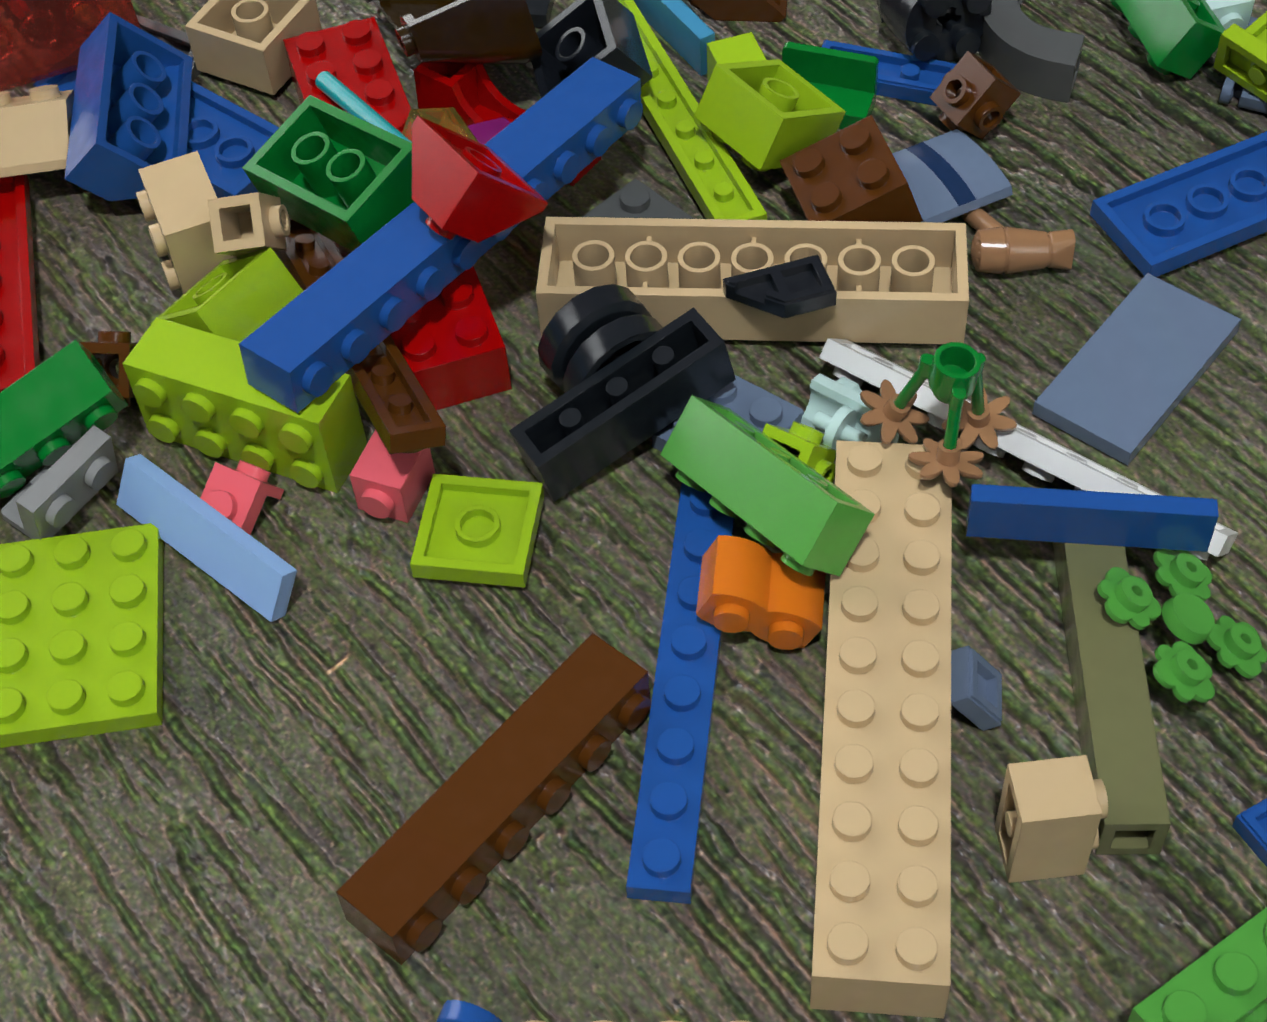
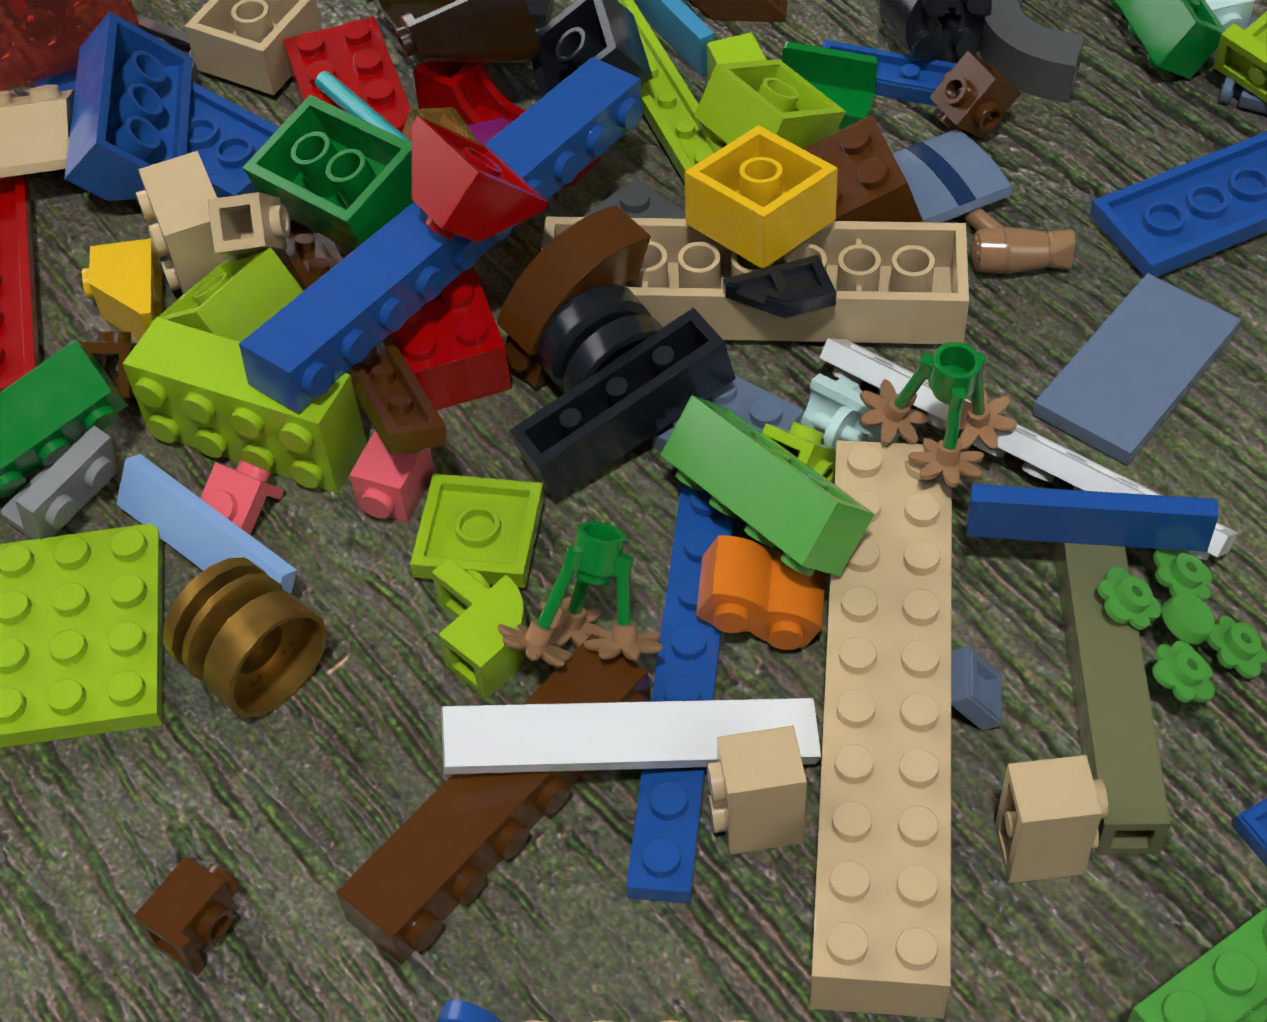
(126, 284): none -> yellow slope
(189, 912): none -> reddish brown brick
(244, 636): none -> pearl gold wheel
(472, 641): none -> lime brick
(588, 254): none -> reddish brown arch
(593, 561): none -> plant
(612, 734): none -> white tile
(758, 790): none -> tan brick
(760, 196): none -> yellow brick

